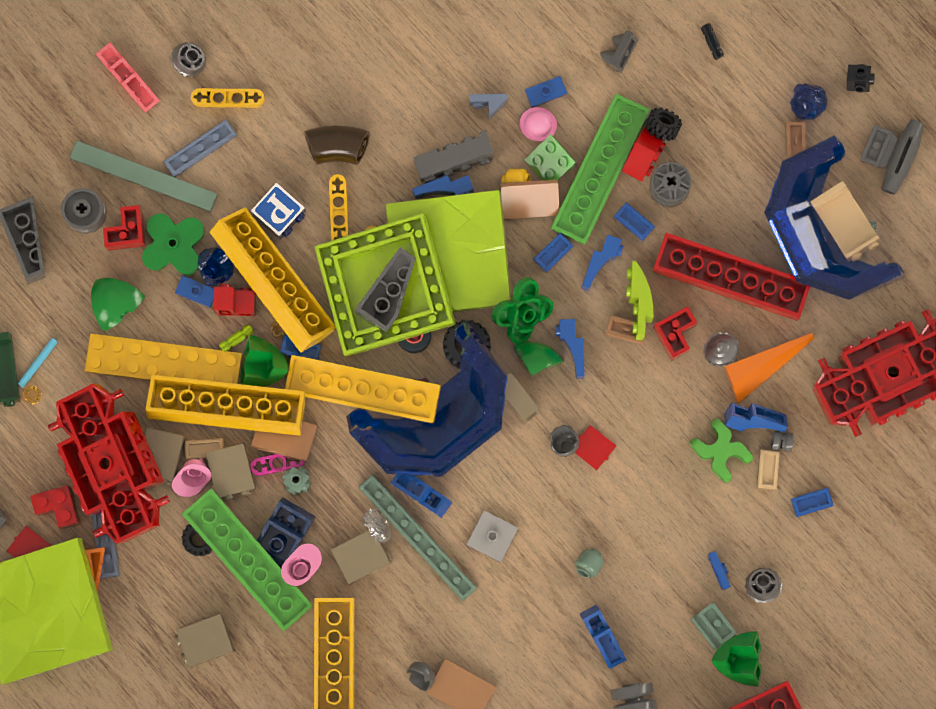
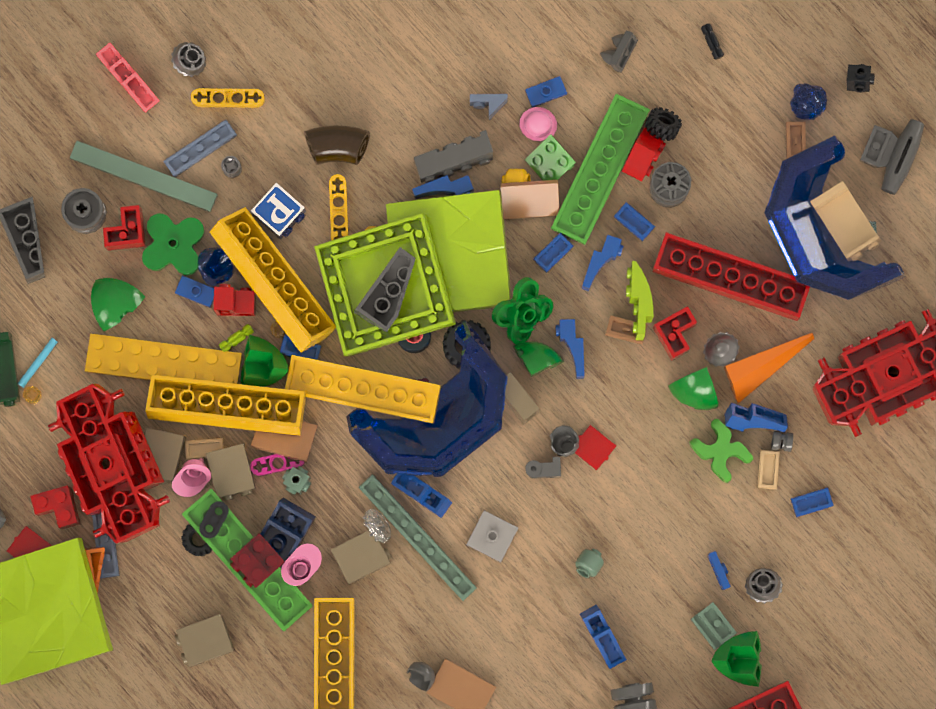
(214, 520): none -> black plate
(230, 163): none -> flat silver wheel
(256, 561): none -> dark red plate
(544, 470): none -> dark grey leg
(696, 390): none -> green brick

